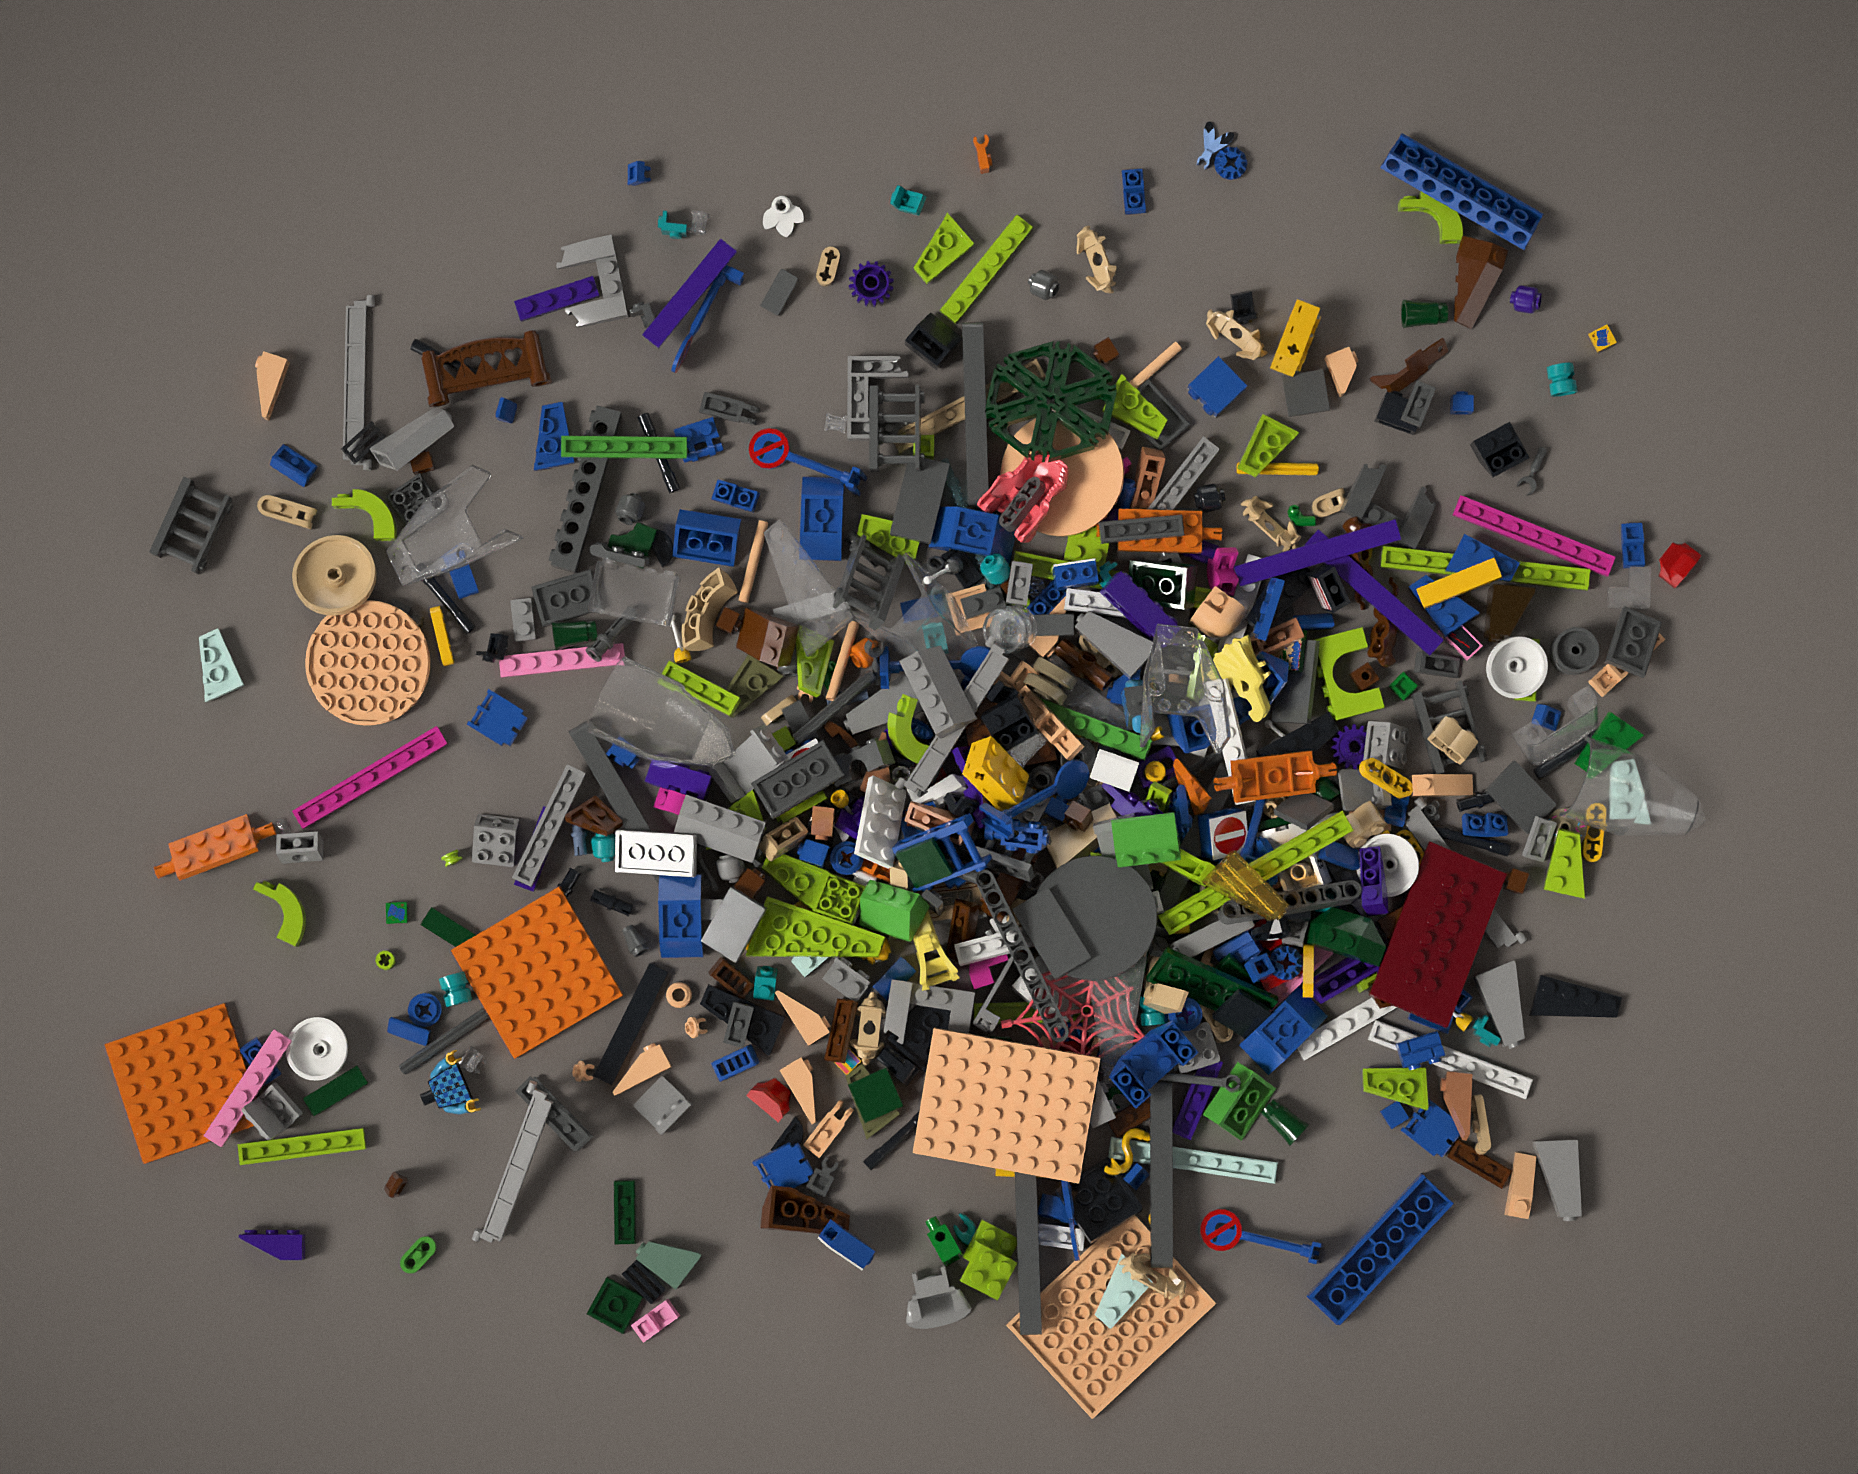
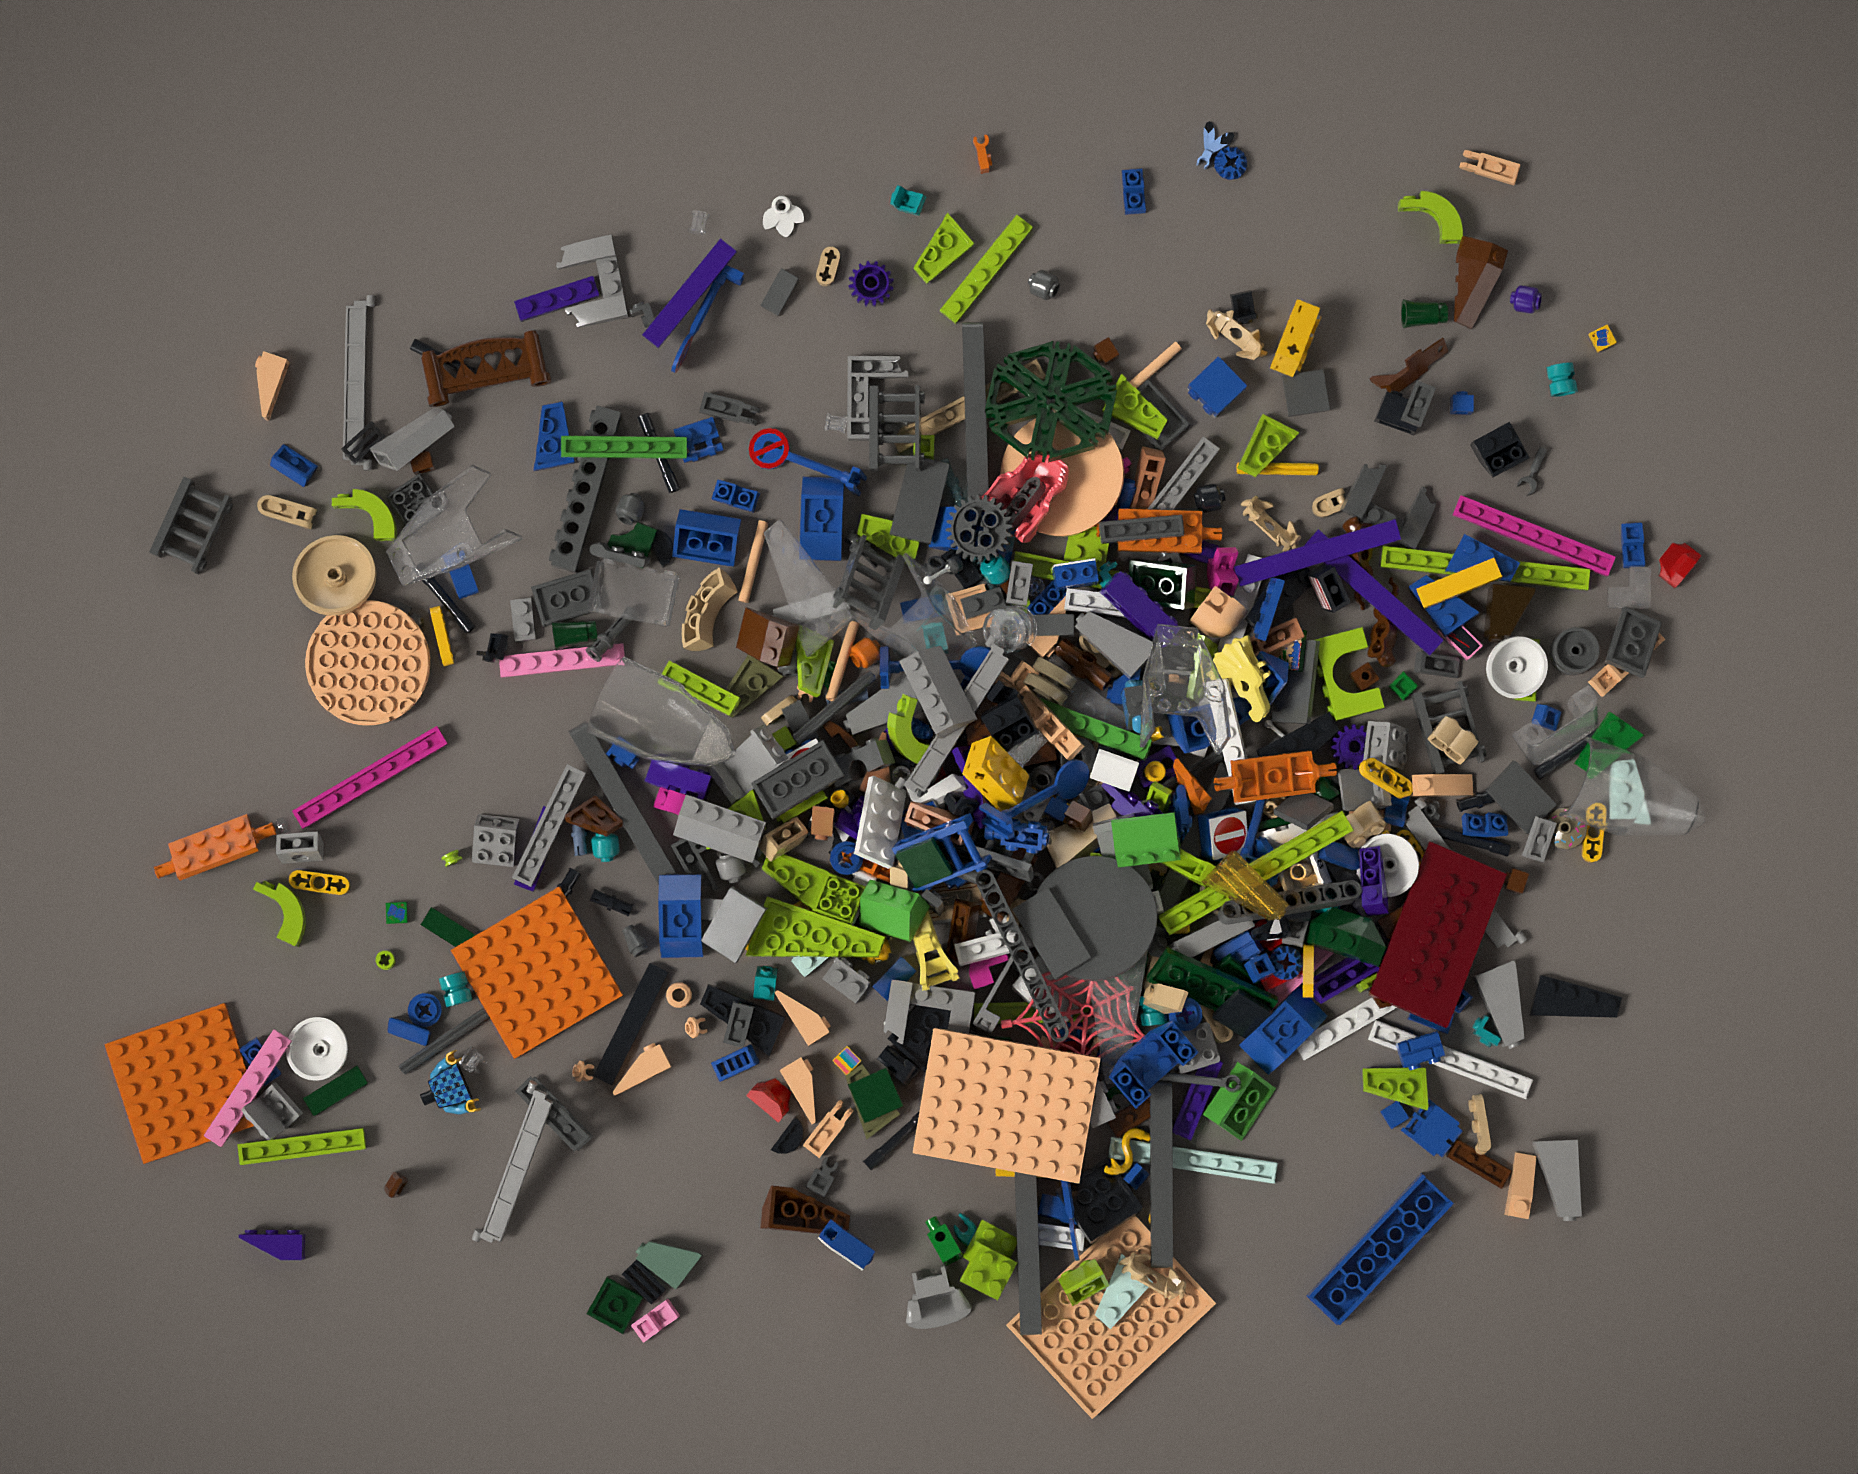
(218, 667): light aqua wing -> none
(303, 886): none -> yellow beam
(418, 1254): bright green plate -> none
(498, 719): blue plate -> none
(506, 410): blue slope -> none
(624, 1212): dark green tile -> none
(636, 173): blue tile -> none
(655, 853): tile -> none
(662, 1105): light grey bracket -> none
(675, 230): teal bracket -> none
(680, 655): hinge -> none
(727, 984): reddish brown slope -> none
(729, 621): reddish brown plate -> none
(751, 883): reddish brown brick -> none
(784, 1166): blue plate -> none
(813, 853): blue slope -> none
(841, 1031): reddish brown tile -> none
(868, 1045): tan piece -> none
(875, 652): dark grey piece -> none
(933, 341): black slope -> none
(961, 524): none -> dark grey gear
(1083, 1281): none -> lime slope
(1103, 275): tan piece -> none
(1223, 1231): blue piece -> none
(1284, 1121): dark green plant -> none
(1298, 518): green arm -> none
(1315, 621): blue slope -> none
(1341, 368): light nougat slope -> none
(1457, 1096): nougat slope -> none
(1462, 191): blue tile -> none
(1462, 1020): yellow hinge -> none
(1491, 167): none -> light nougat hinge
(1565, 866): lime wing -> none

